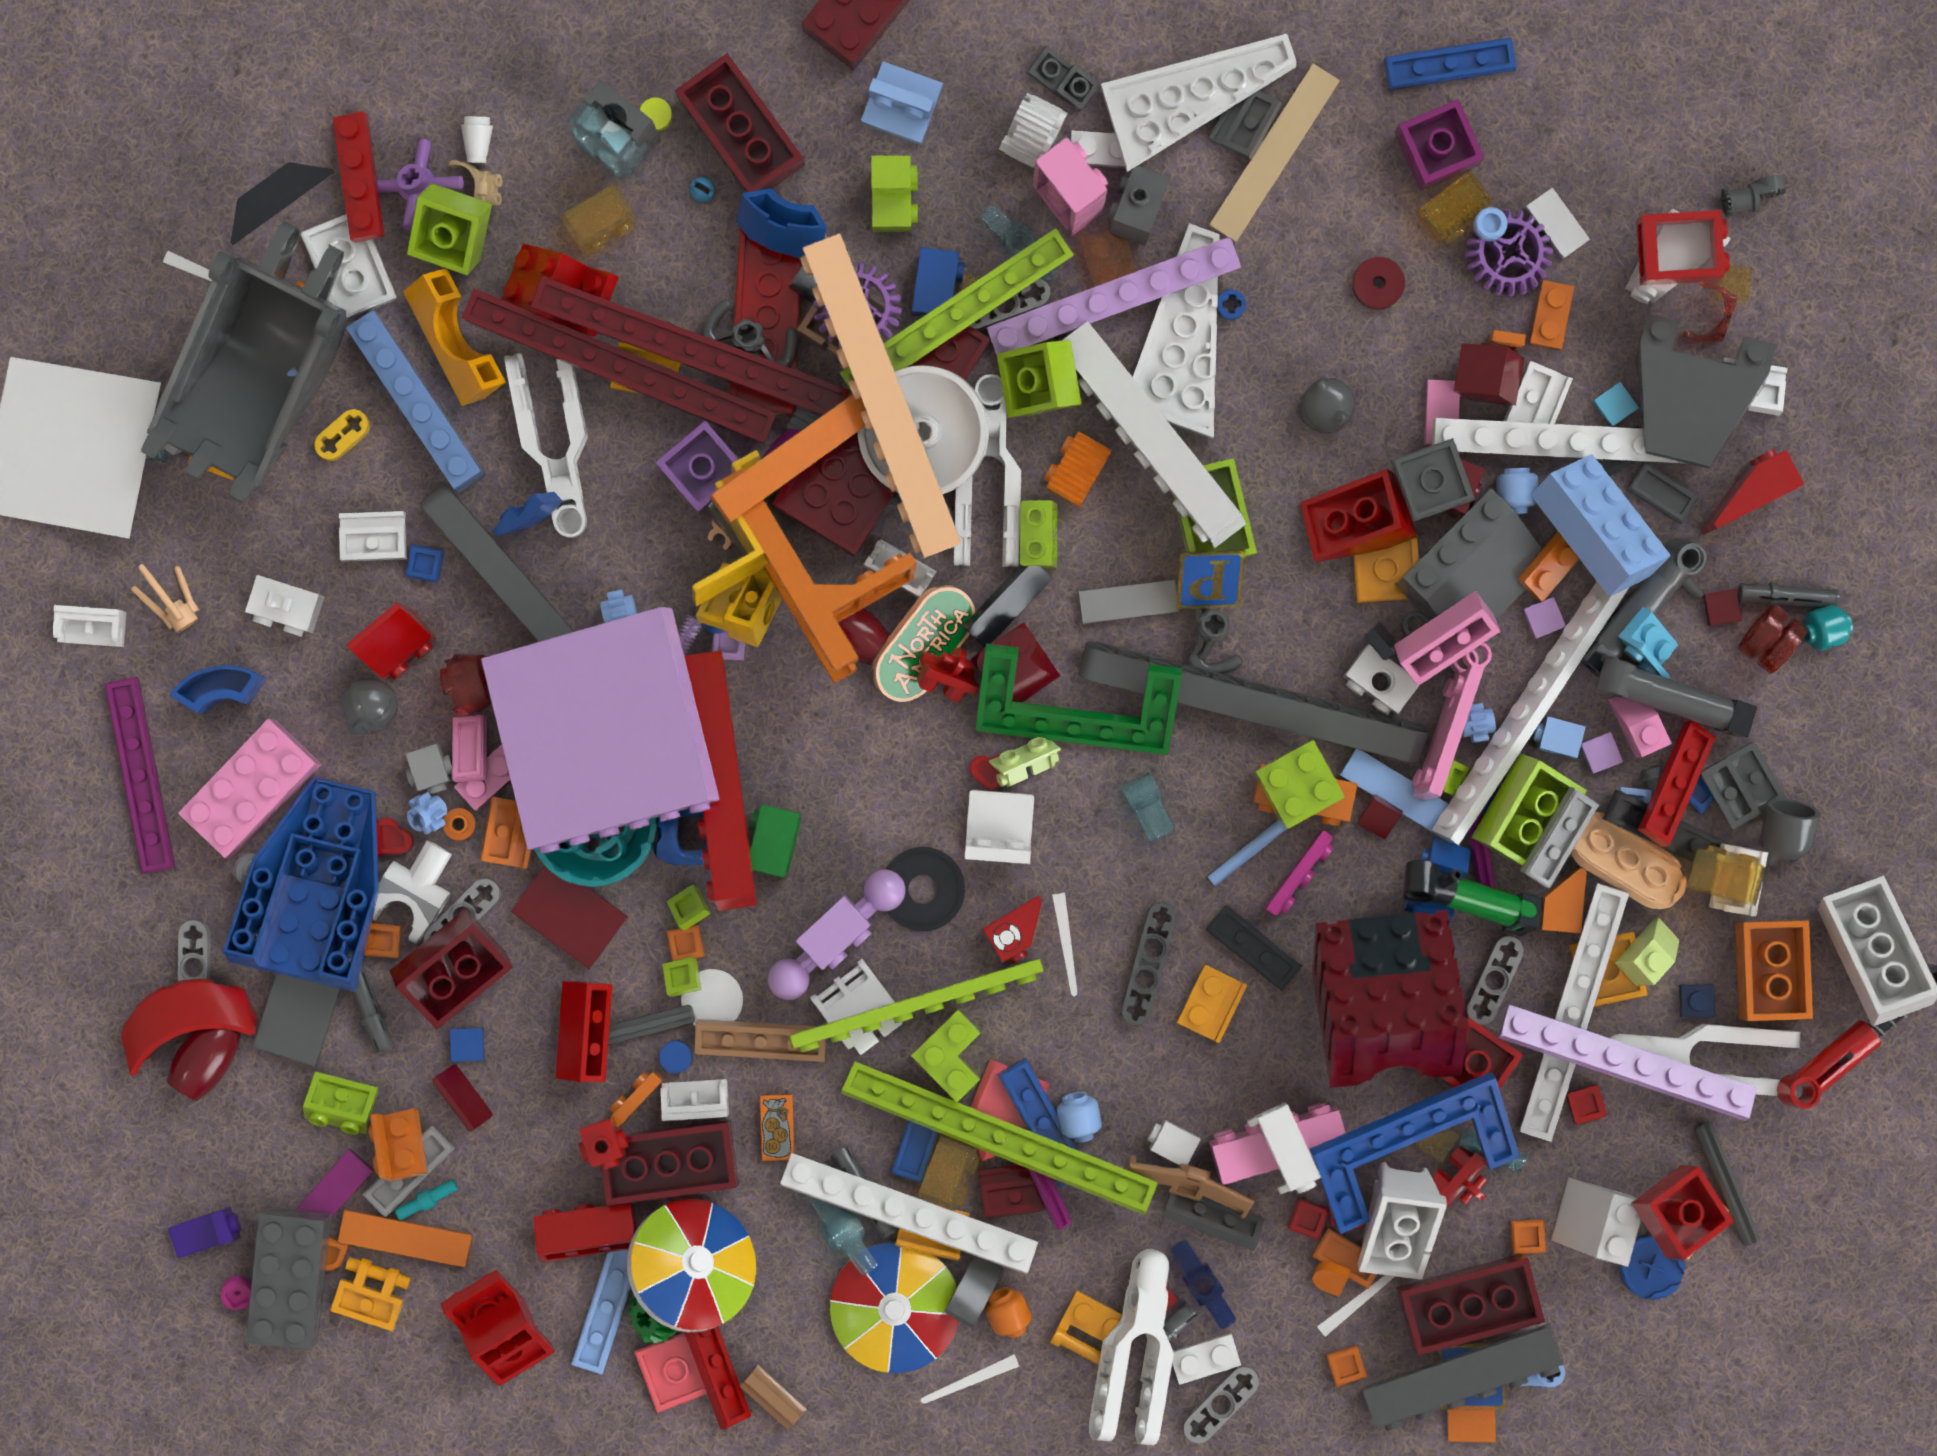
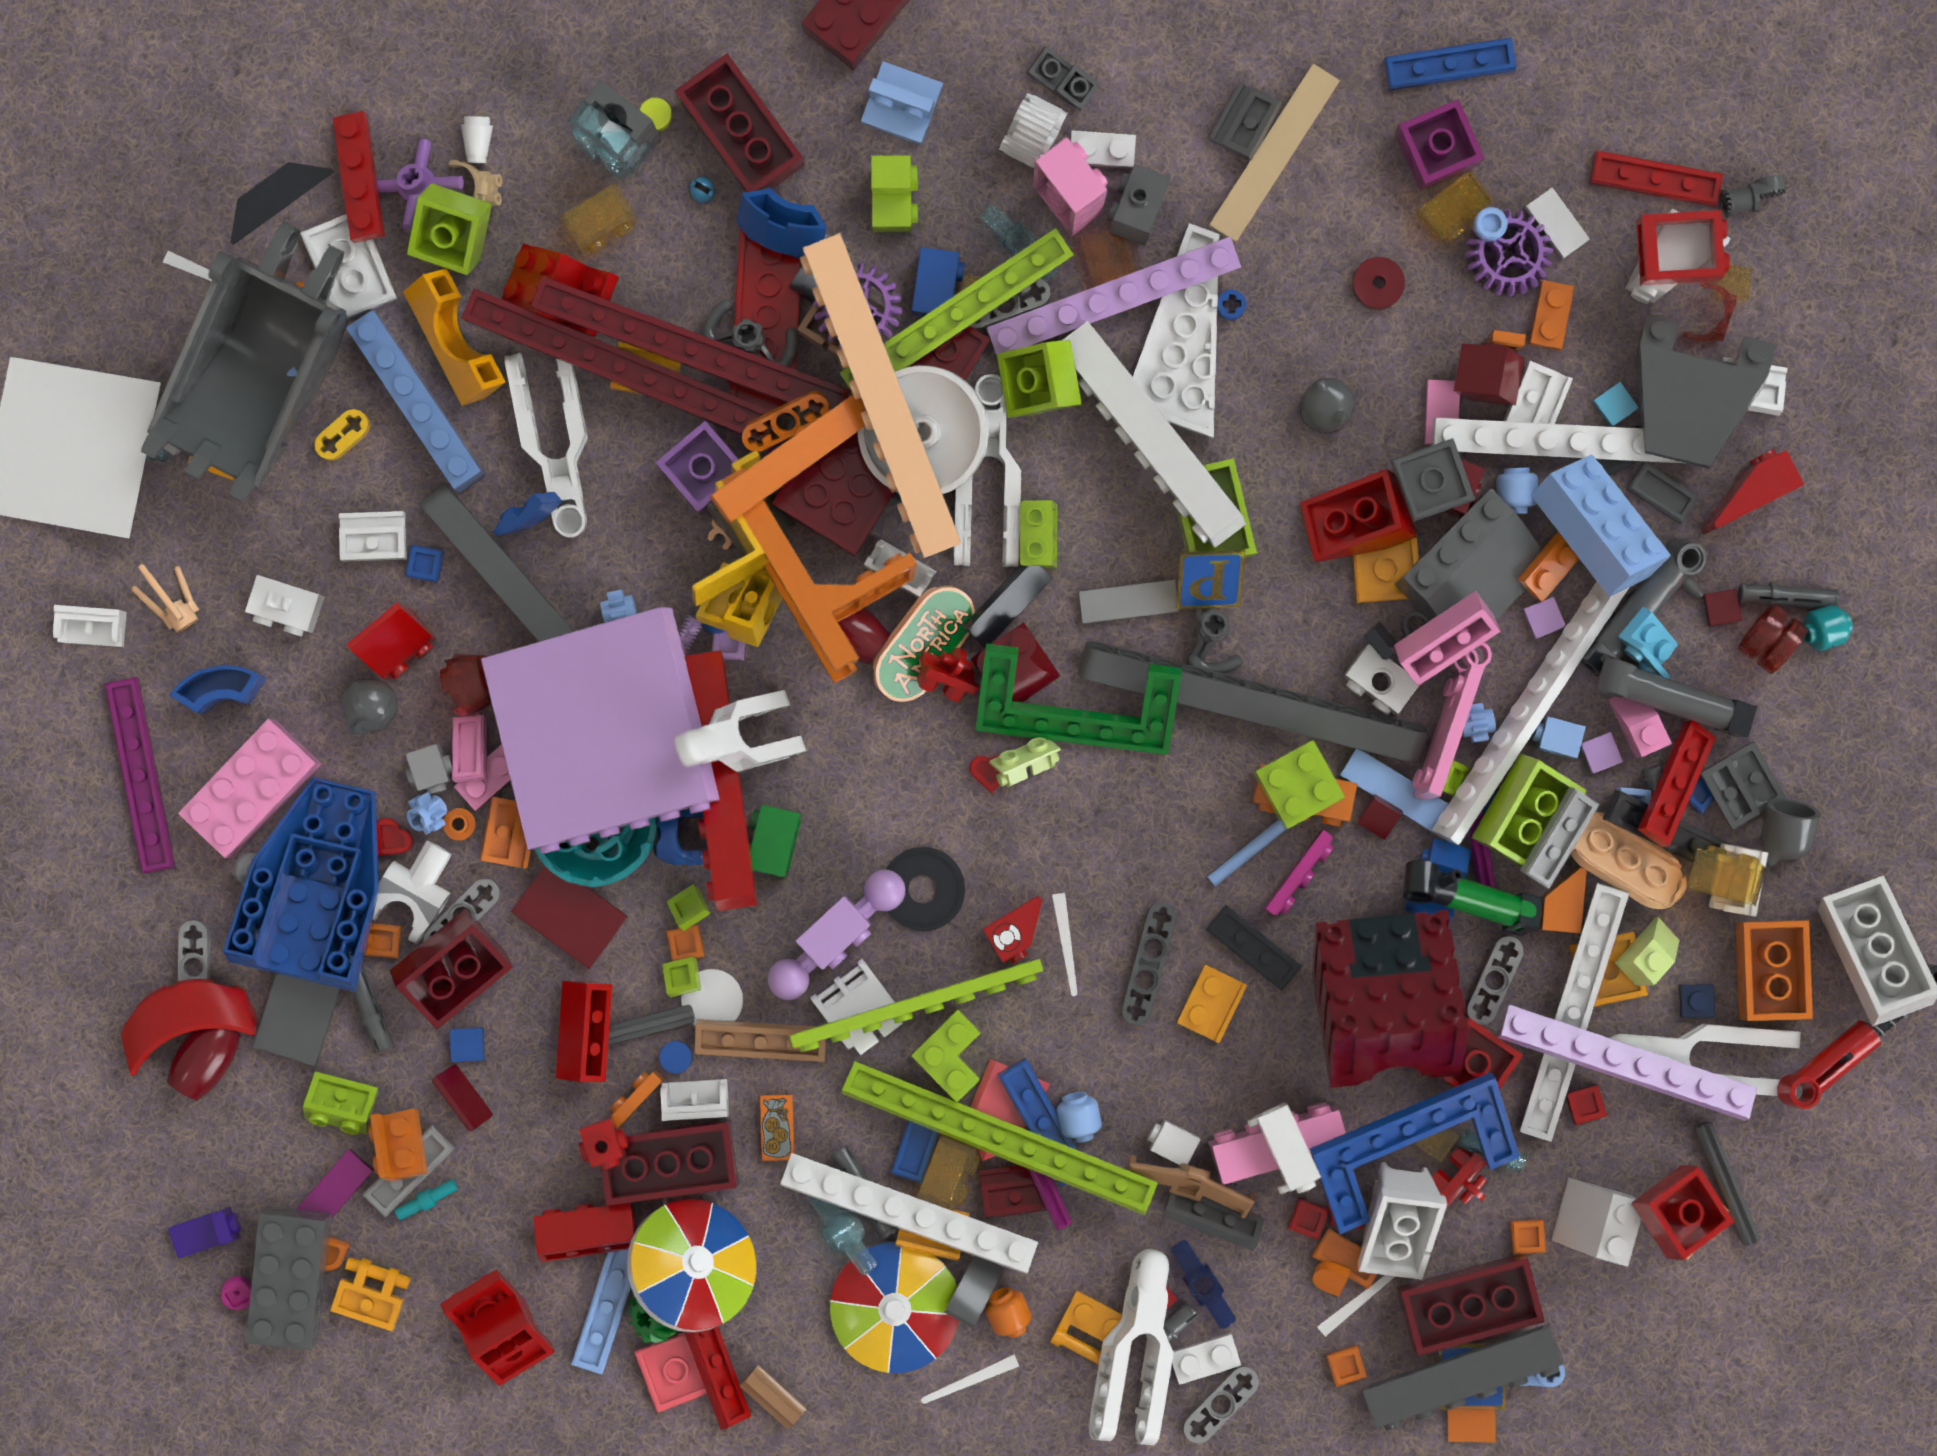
(405, 1238): orange tile -> none
(723, 741): none -> white piece
(761, 425): none -> orange beam
(999, 826): white bracket -> none
(1077, 469): orange brick -> none
(1146, 801): clear light blue piece -> none
(1174, 100): white wing -> none
(1650, 1272): blue tile -> none
(1656, 178): none -> red tile

